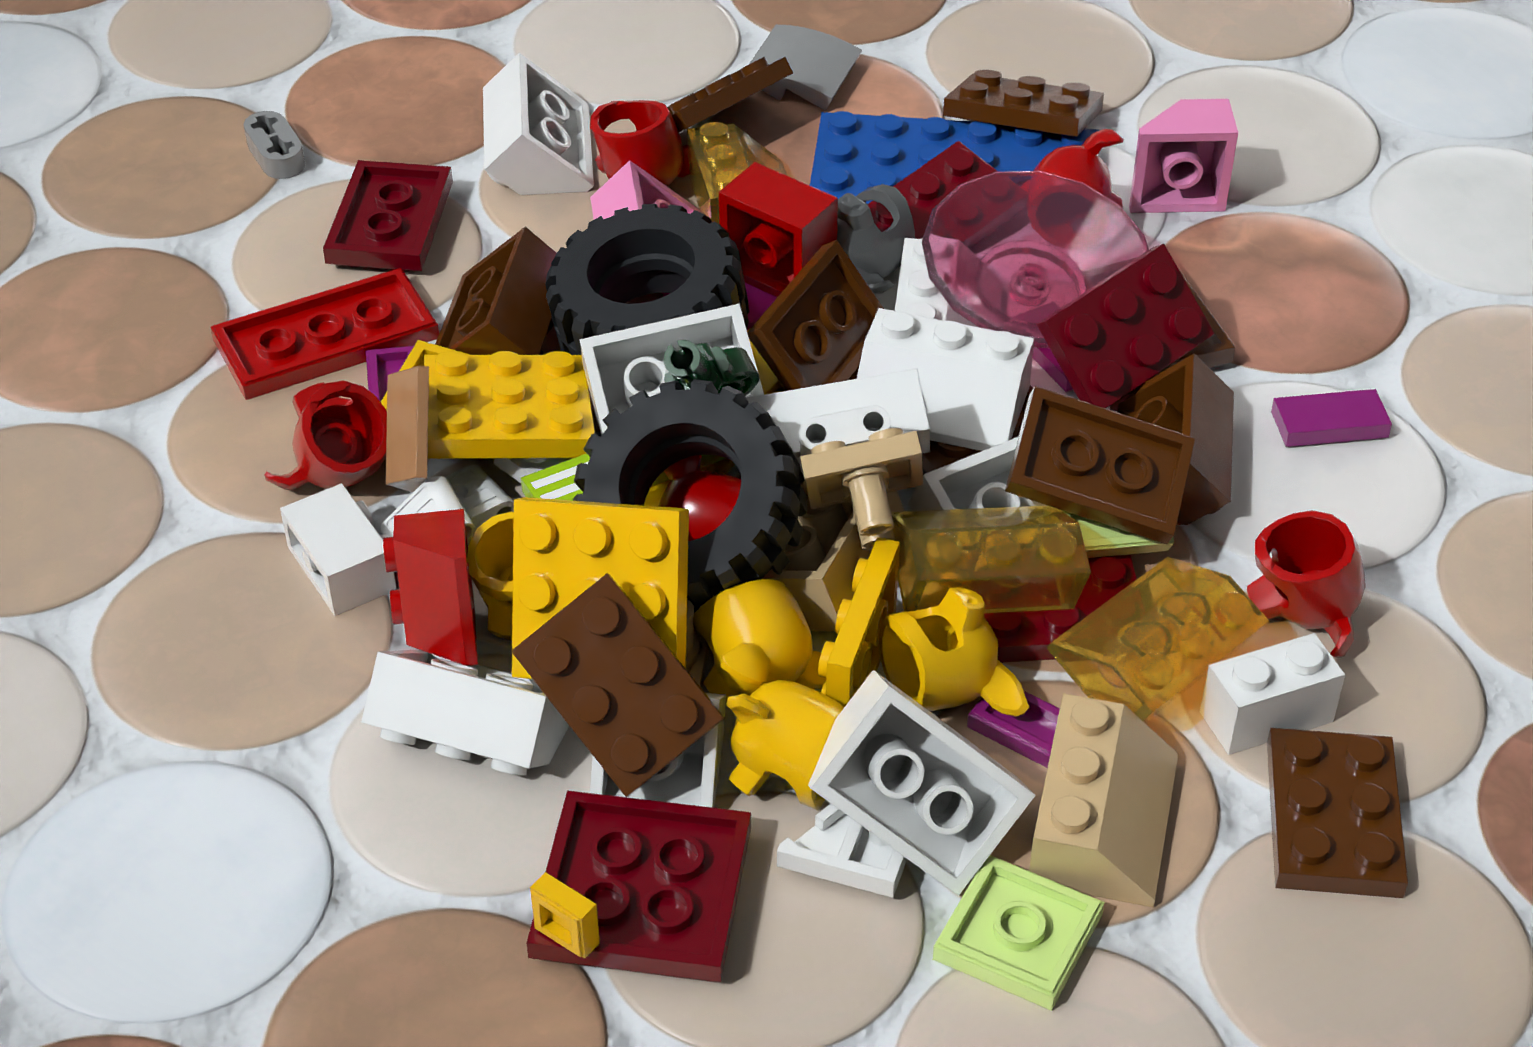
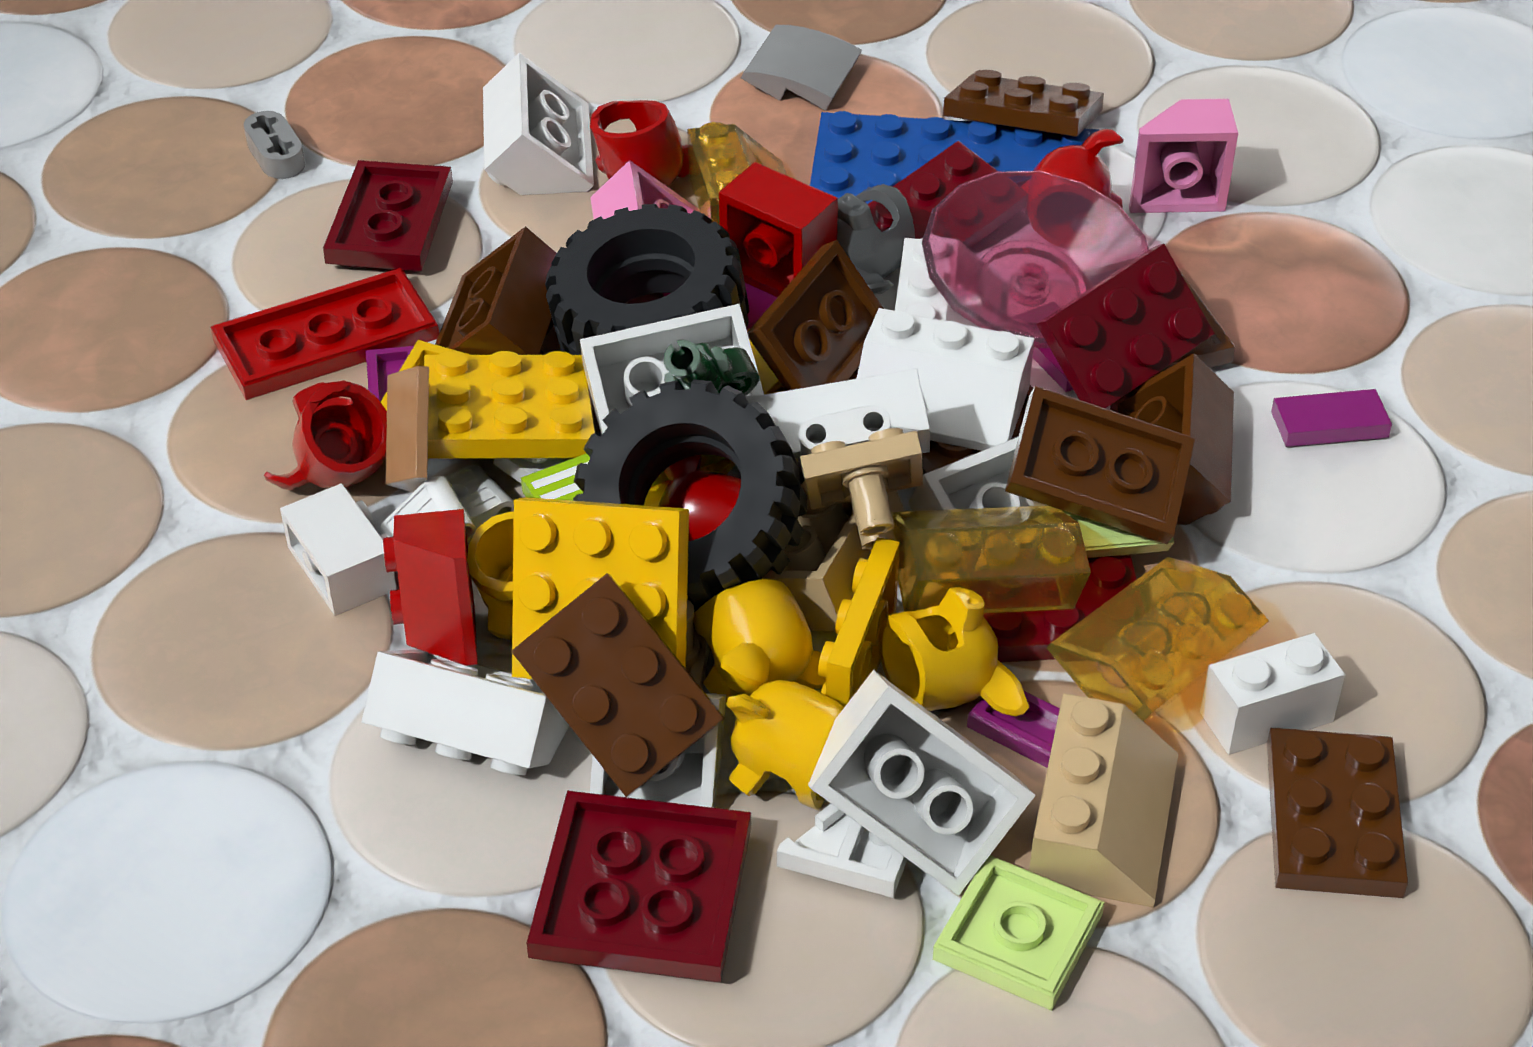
(565, 915): yellow tile -> none
(727, 91): reddish brown plate -> none
(1312, 575): red piece -> none

